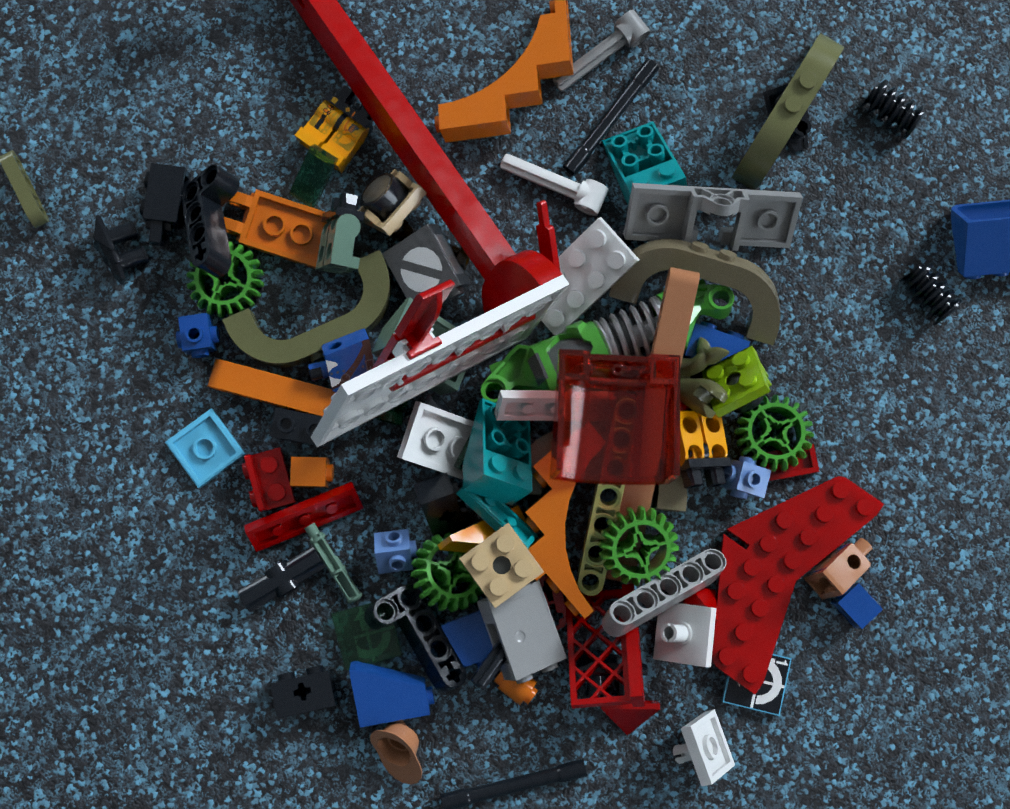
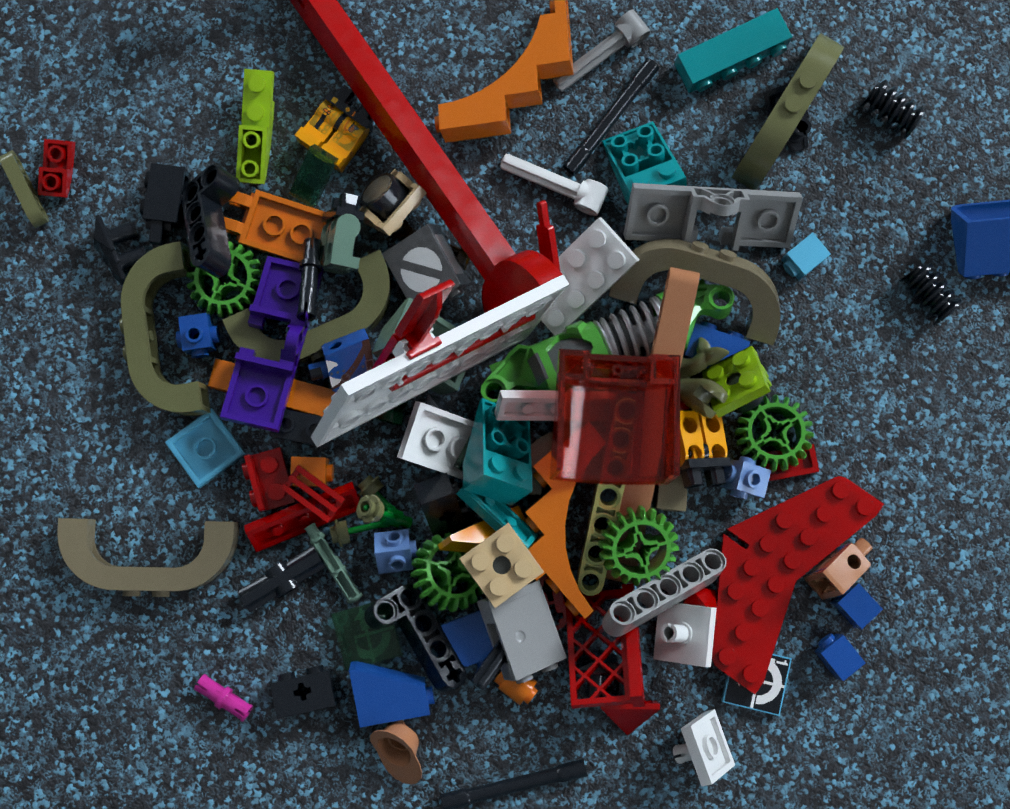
(57, 168): none -> red slope
(80, 554): none -> dark tan arch
(140, 336): none -> olive arch
(223, 697): none -> dark pink pin
(255, 126): none -> lime slope
(260, 385): none -> dark purple plate
(293, 478): none -> red tile
(310, 269): none -> black pin
(370, 509): none -> olive plant
(733, 51): none -> teal brick
(805, 257): none -> medium azure brick
(839, 656): none -> blue brick

